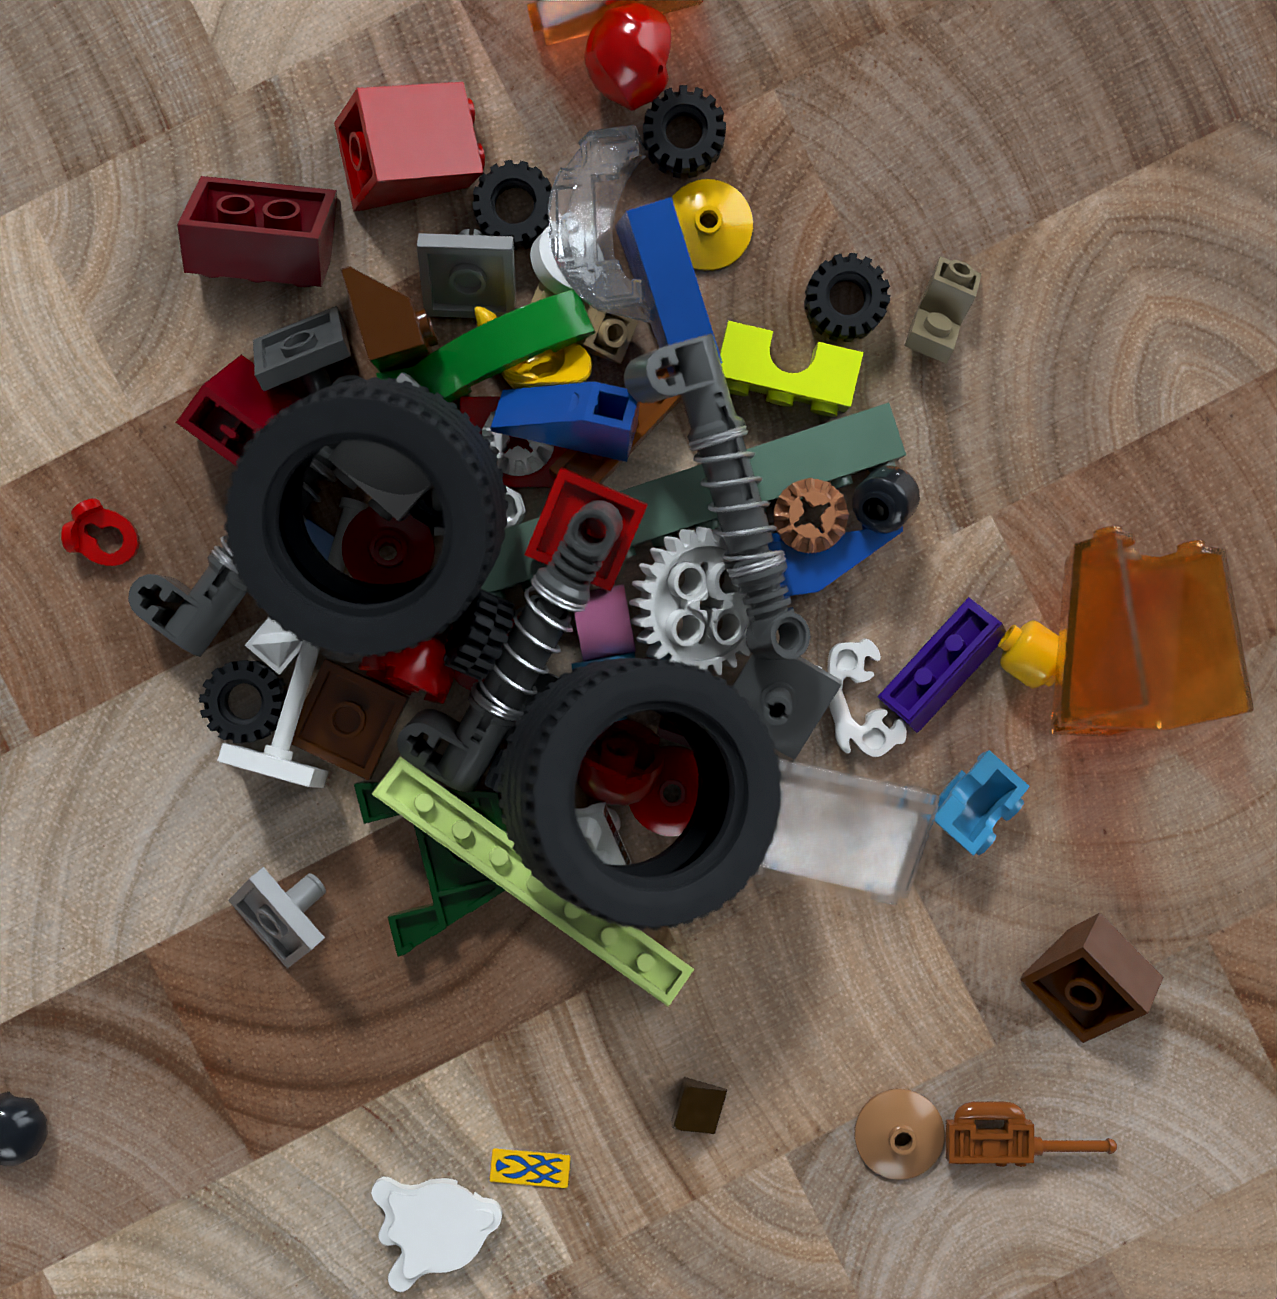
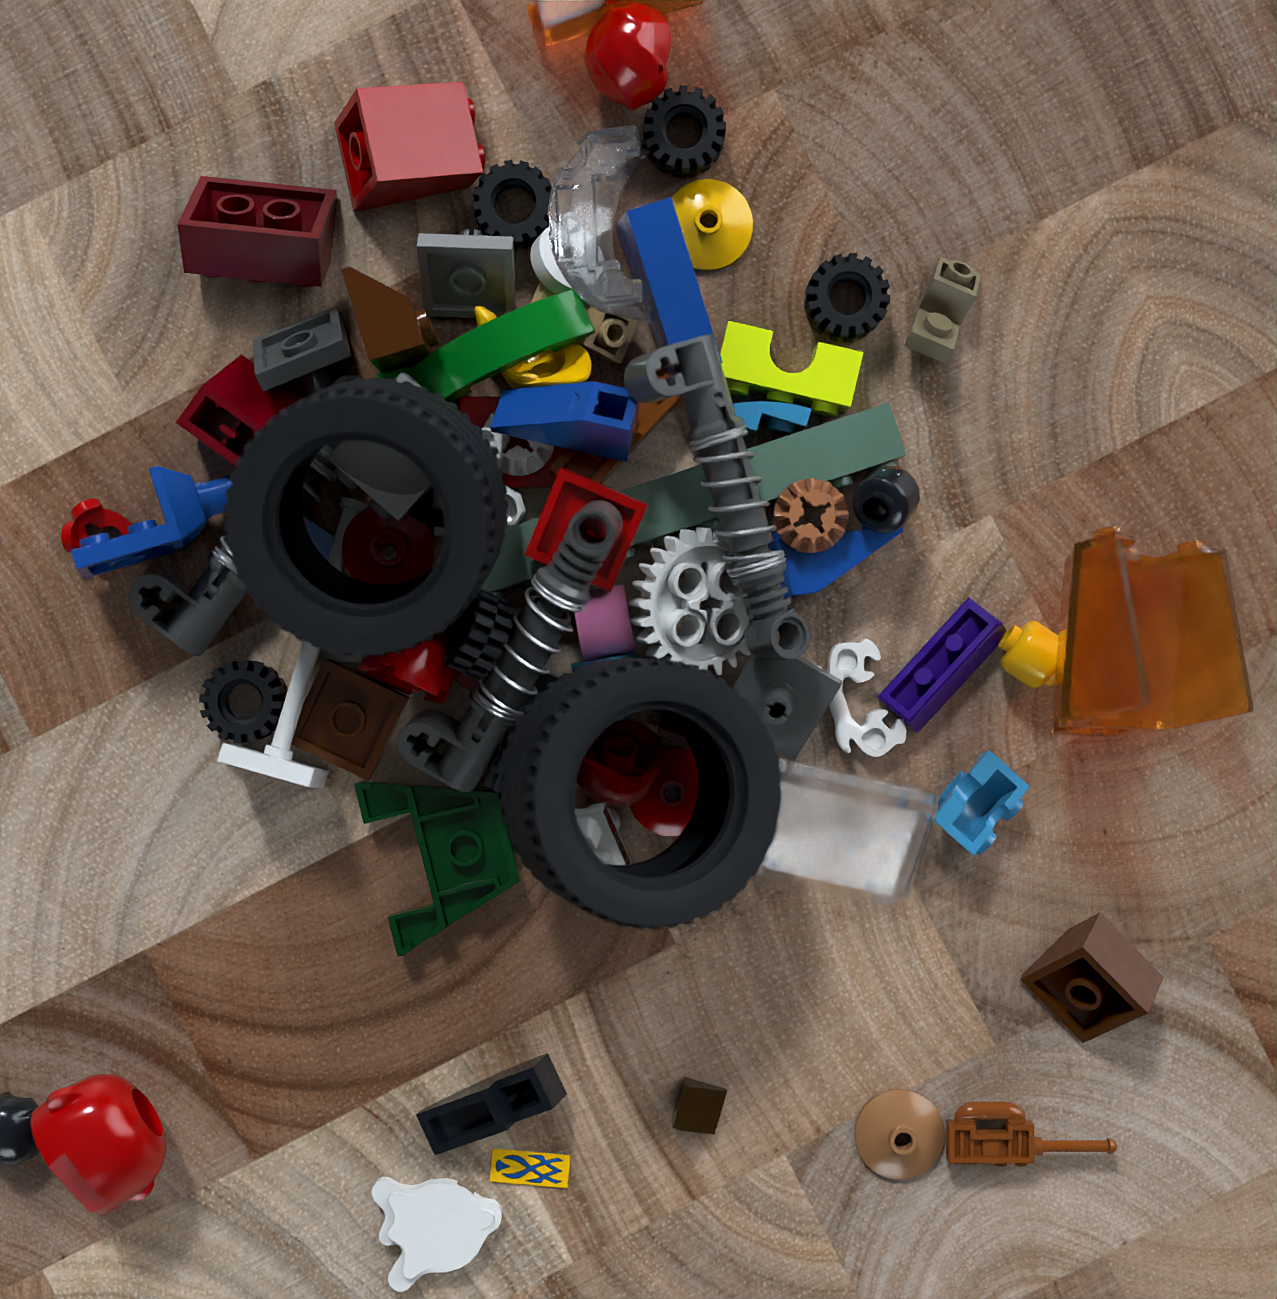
(101, 1141): none -> red piece
(185, 514): none -> blue plate
(275, 646): white tile -> none
(279, 914): light grey tile -> none
(492, 854): yellowish green tile -> none
(492, 1105): none -> black slope
(780, 416): none -> dark azure slope

